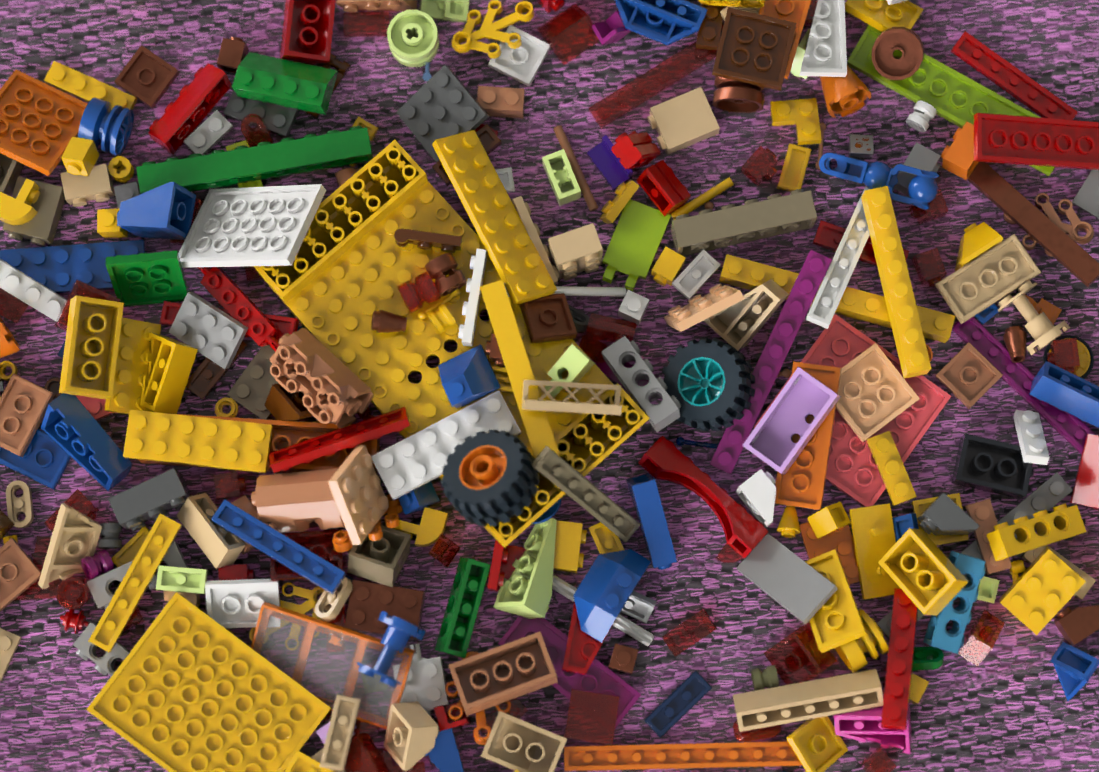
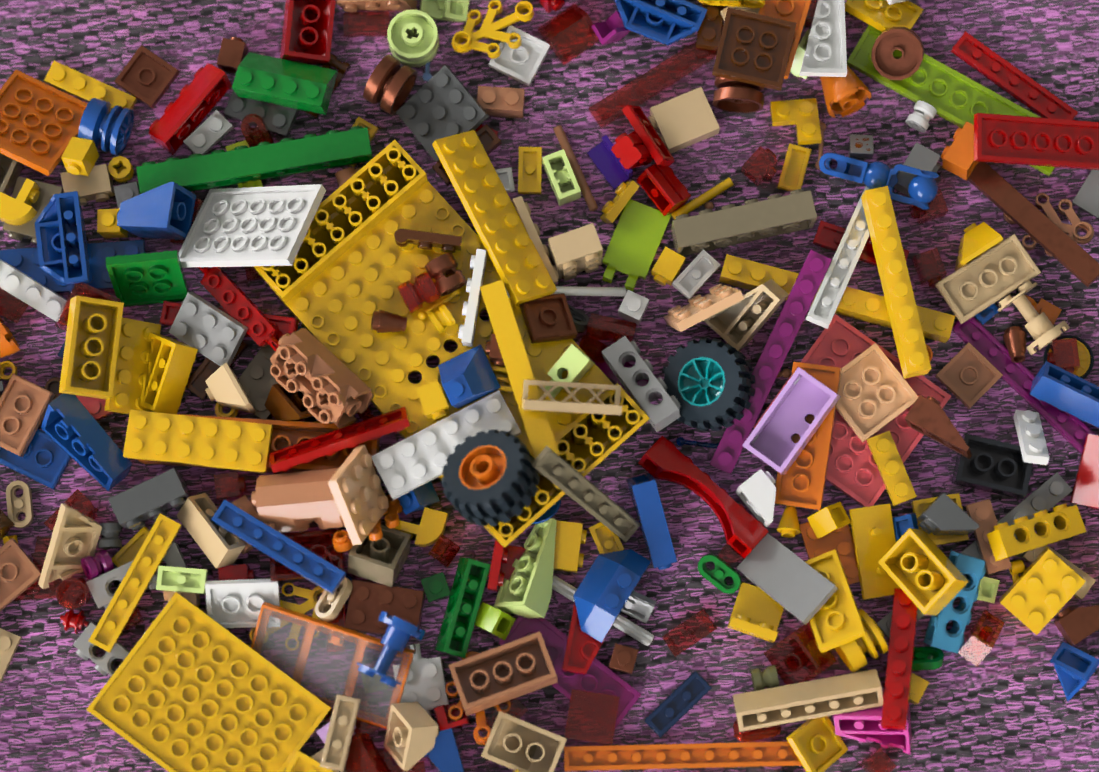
(63, 239): none -> blue wedge
(227, 390): none -> tan slope
(390, 84): none -> copper wheel
(433, 400): none -> yellow brick
(435, 587): none -> green plate
(494, 621): none -> lime brick
(529, 170): none -> yellow plate
(648, 135): none -> red tile
(718, 575): none -> green plate
(755, 613): none -> yellow bracket
(931, 420): none -> copper slope

